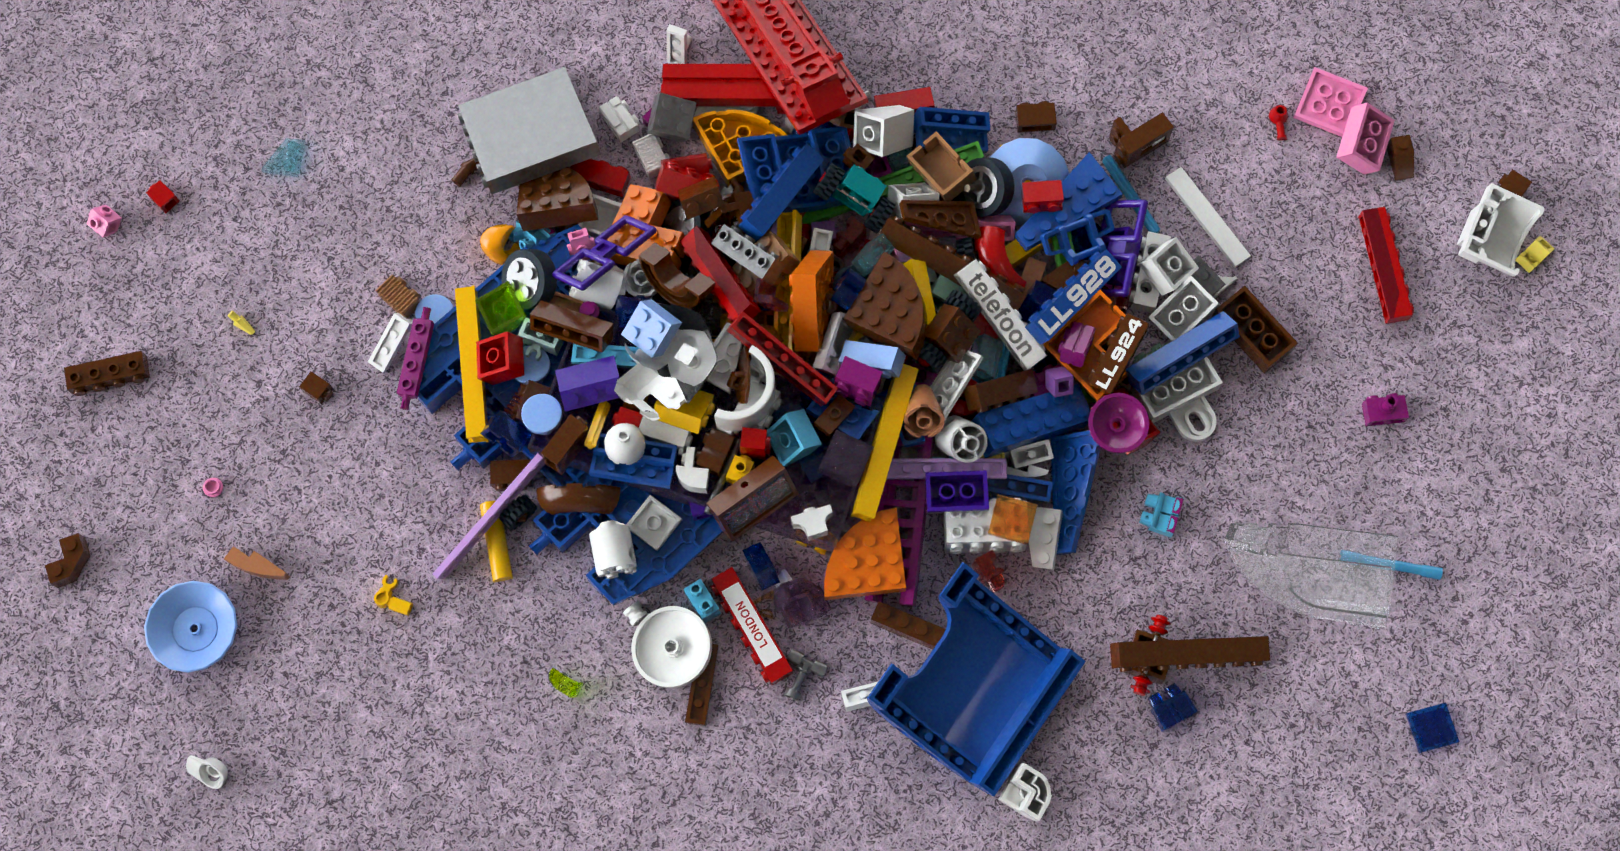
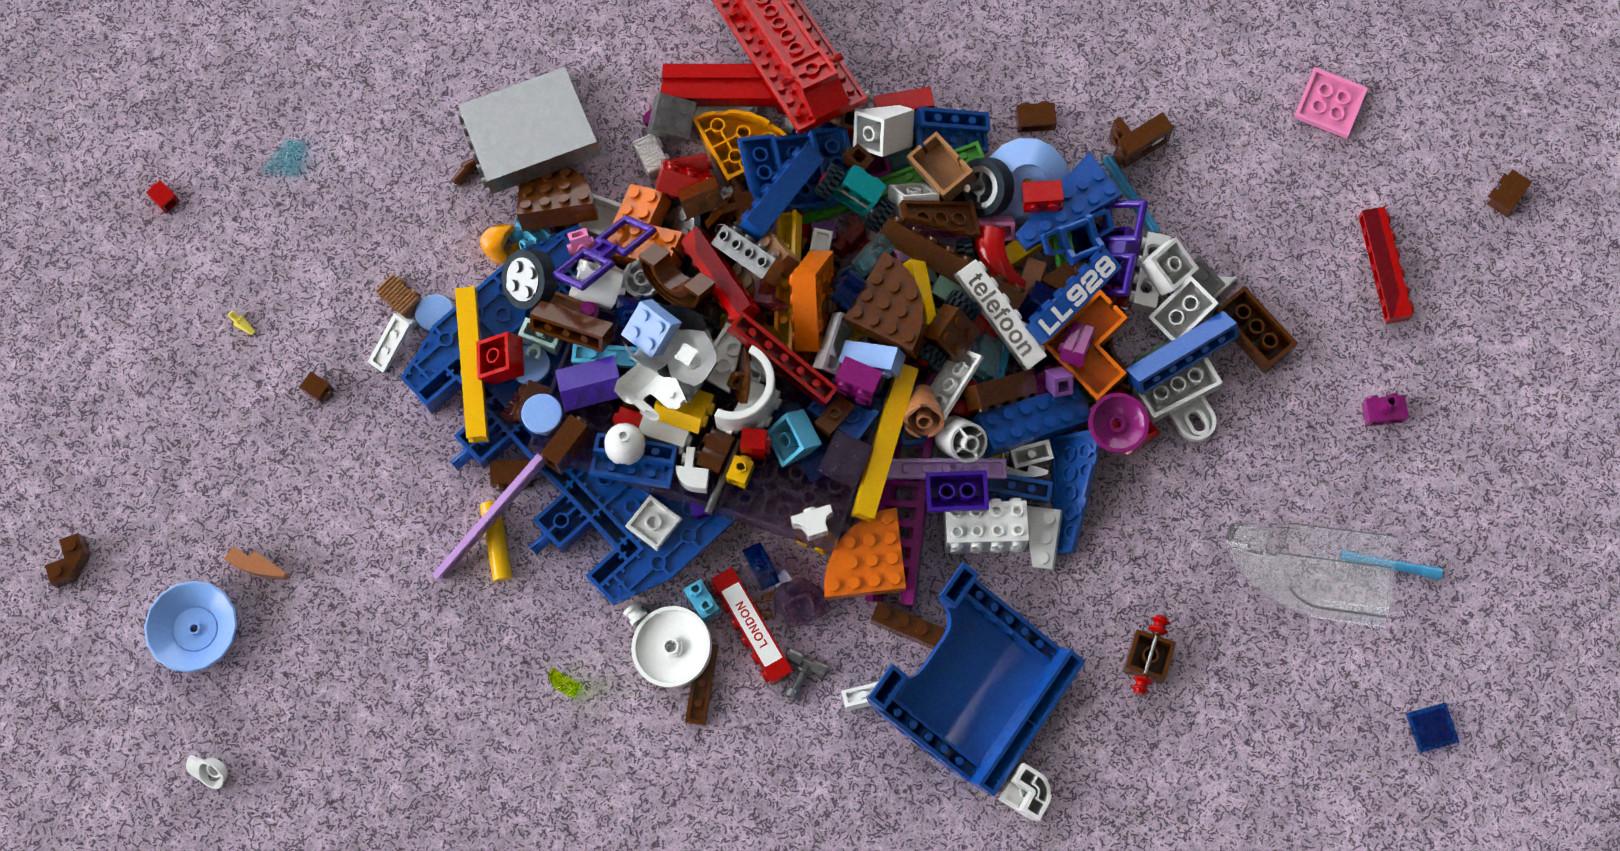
(104, 220): bright pink brick -> none
(106, 373): reddish brown brick -> none
(213, 487): bright pink plate -> none
(383, 598): yellow bar -> none
(415, 358): magenta plate -> none
(501, 309): clear neon green slope -> none
(506, 432): clear blue brick -> none
(517, 512): black wheel -> none
(578, 498): reddish brown brick -> none
(597, 425): yellow axle -> none
(604, 176): red brick -> none
(613, 549): white cylinder -> none
(619, 119): white brick -> none
(677, 44): white piece -> none
(752, 498): reddish brown brick -> none
(988, 572): clear red hips -> none
(1012, 519): clear orange tile -> none
(1119, 354): reddish brown brick -> none
(1164, 515): medium azure hips -> none
(1172, 710): clear blue hips -> none
(1189, 652): reddish brown brick -> none
(1207, 217): white tile -> none
(1279, 120): red bar -> none
(1365, 138): bright pink brick -> none
(1401, 157): reddish brown slope -> none
(1498, 229): white piece -> none
(1534, 254): light yellow slope -> none

